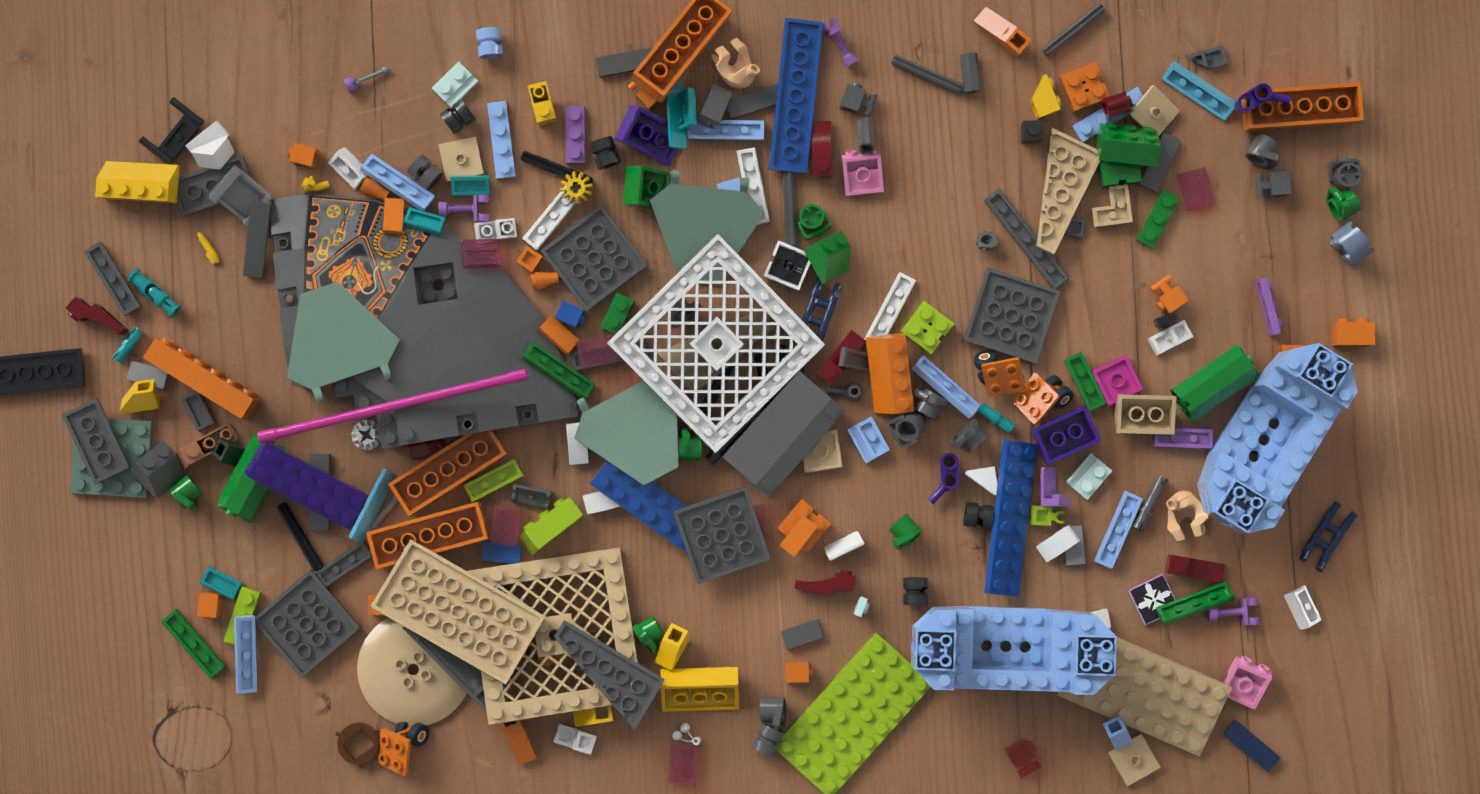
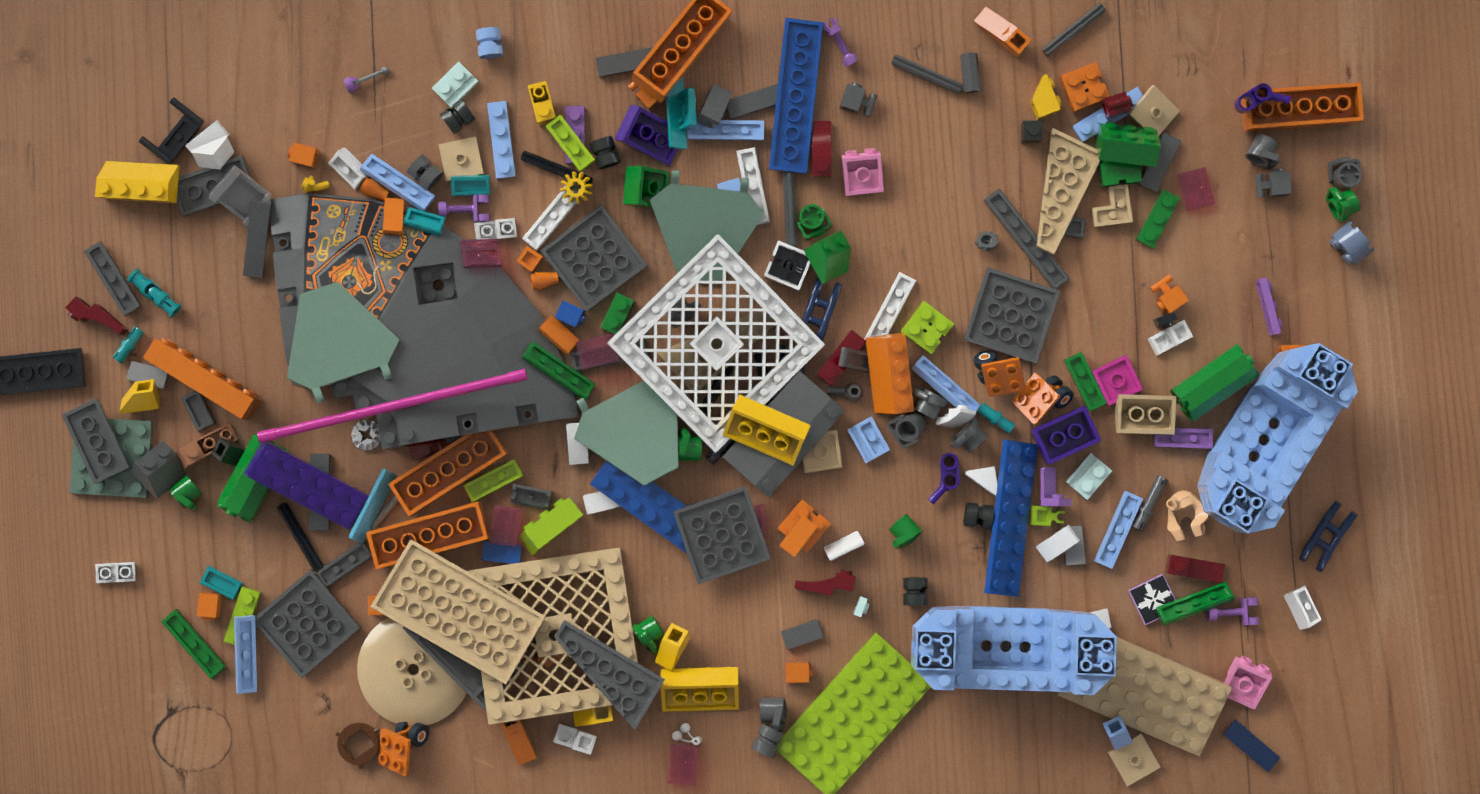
(115, 572): none -> white slope
(211, 252): yellow piece -> none
(570, 143): none -> lime plate
(742, 72): light nougat piece -> none
(766, 430): none -> yellow slope
(865, 135): dark grey axle -> none
(956, 417): none -> white slope
(1020, 754): clear red brick -> none
(1199, 91): medium azure slope -> none
(1210, 58): dark grey slope -> none
(1353, 333): orange brick -> none

